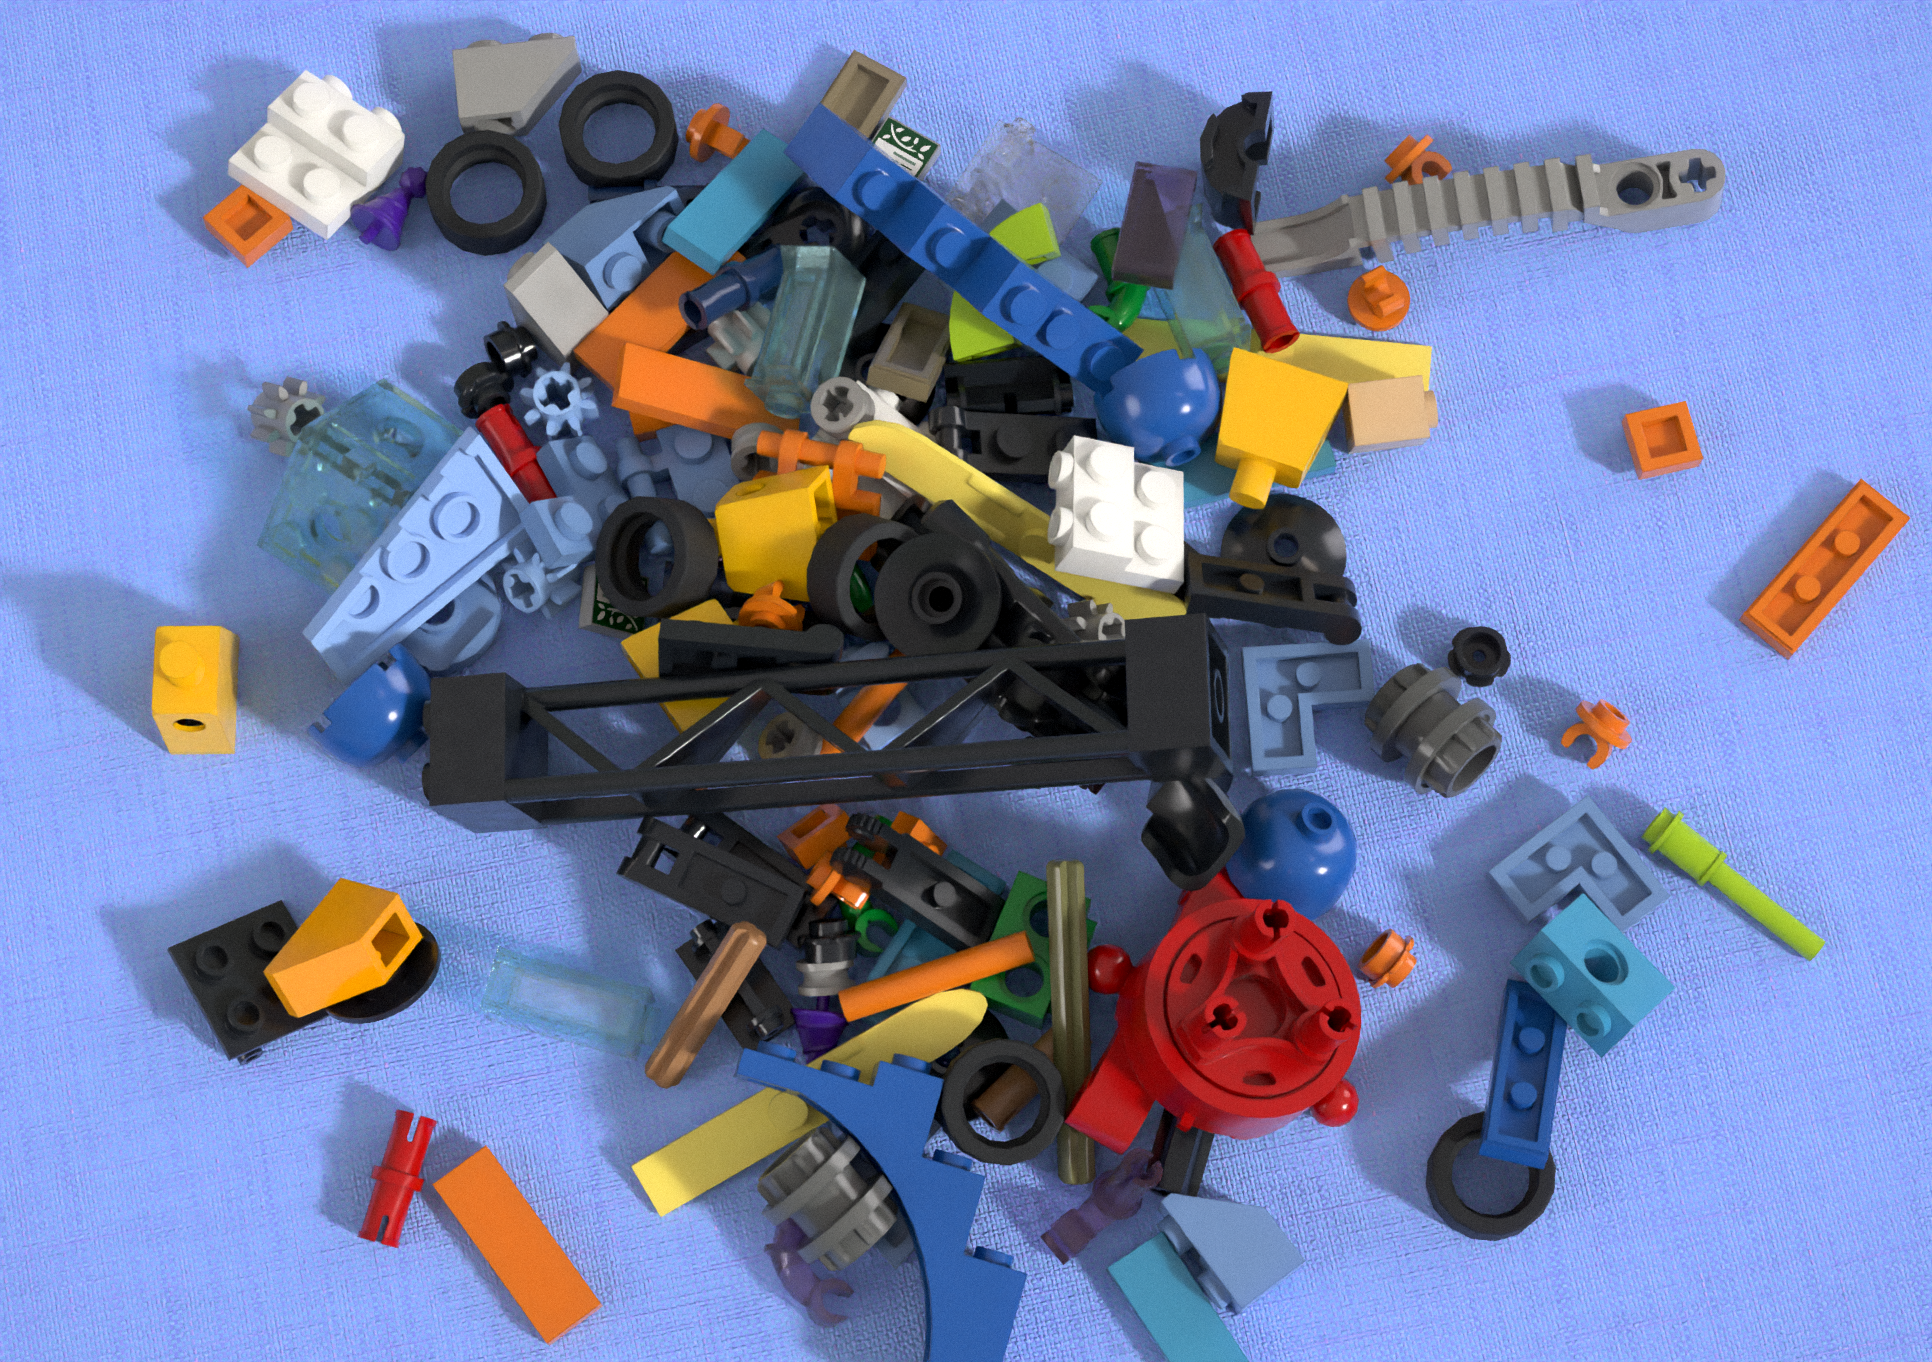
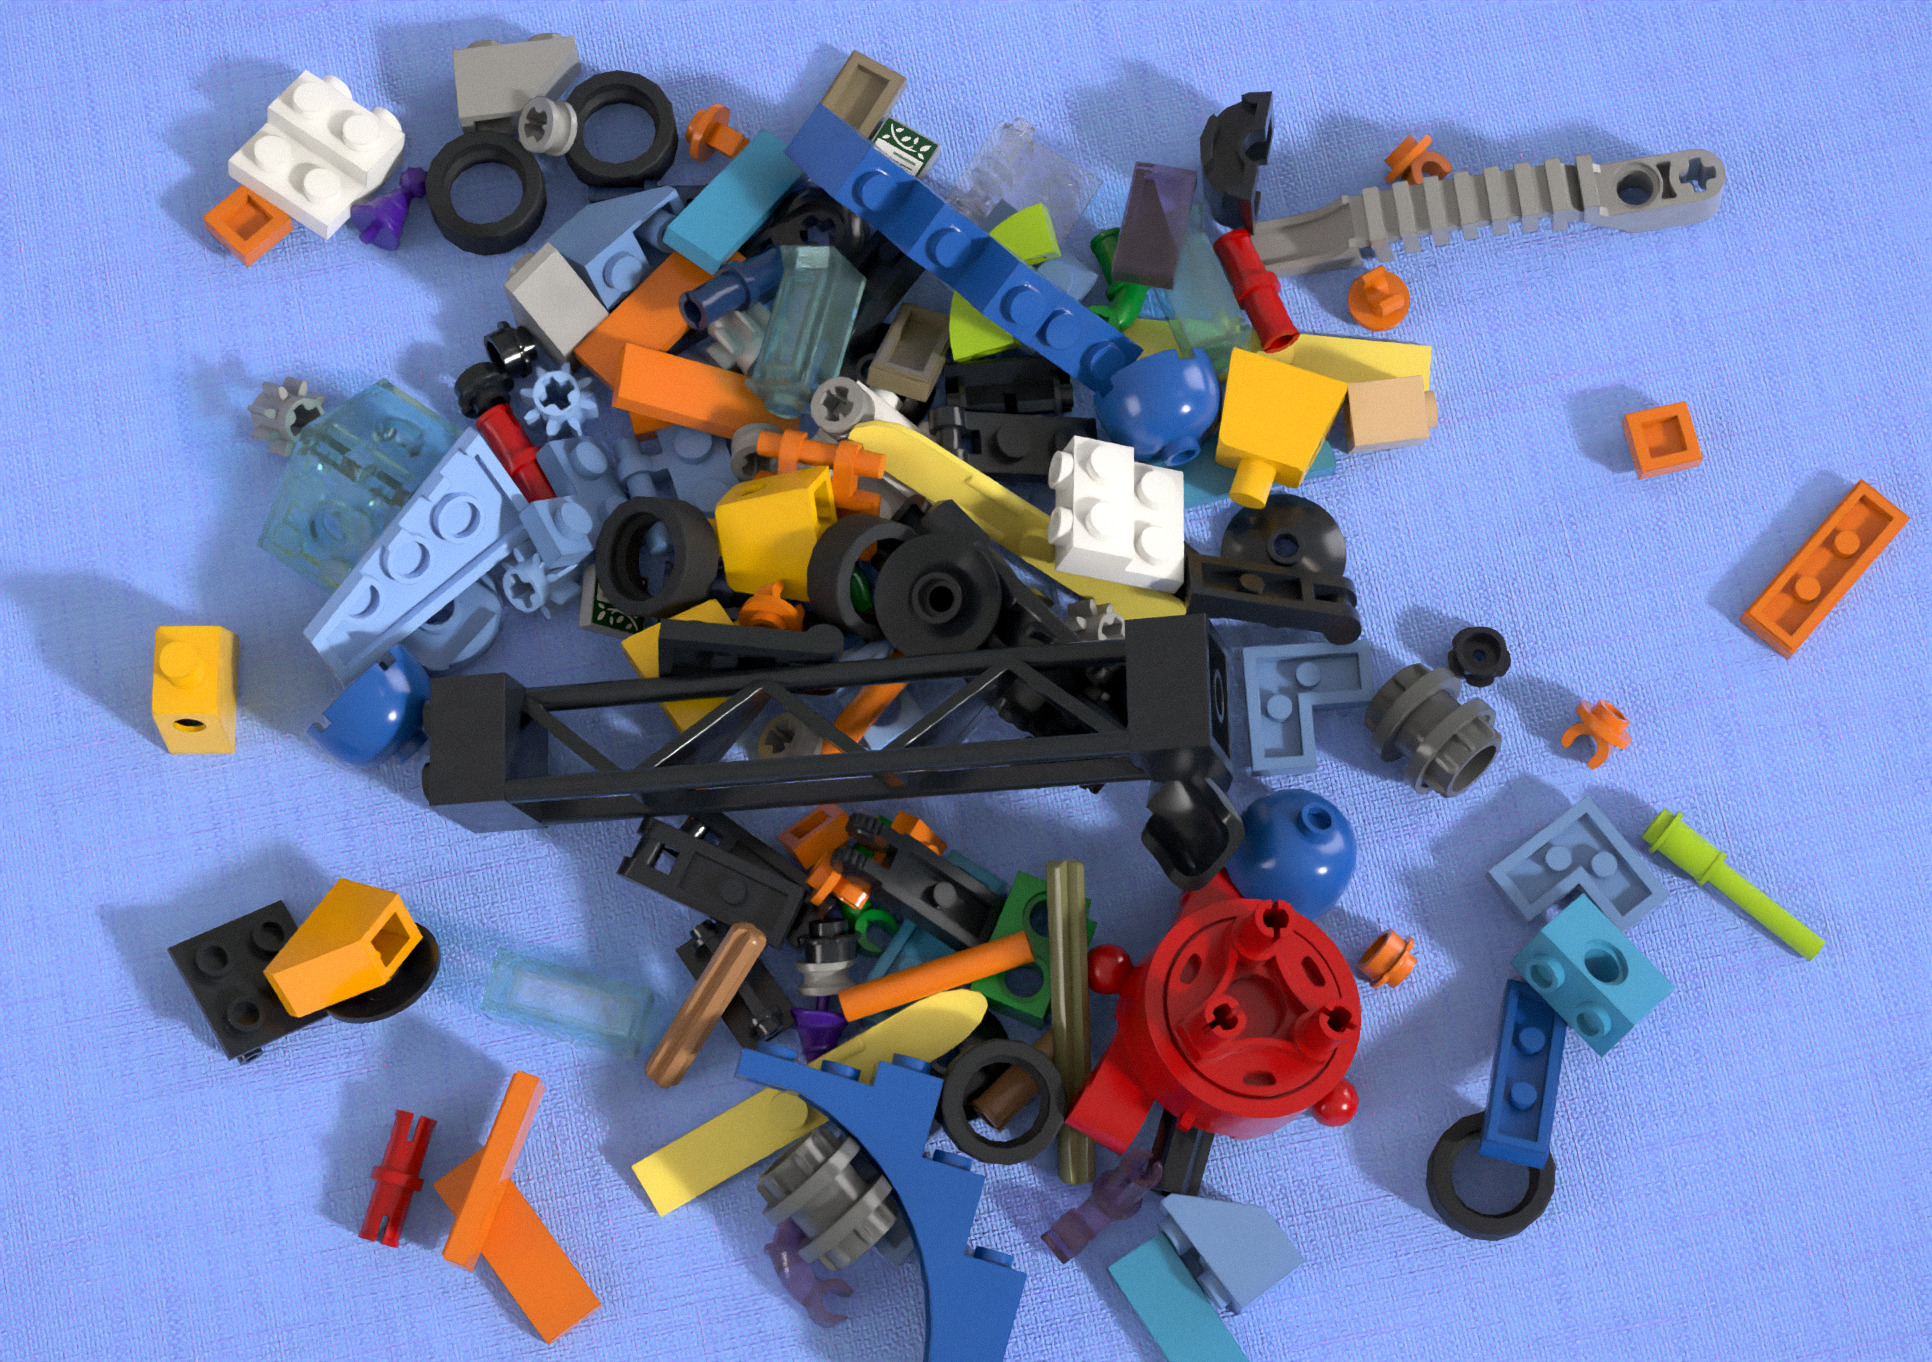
(493, 1171): none -> orange tile
(547, 126): none -> light grey bush

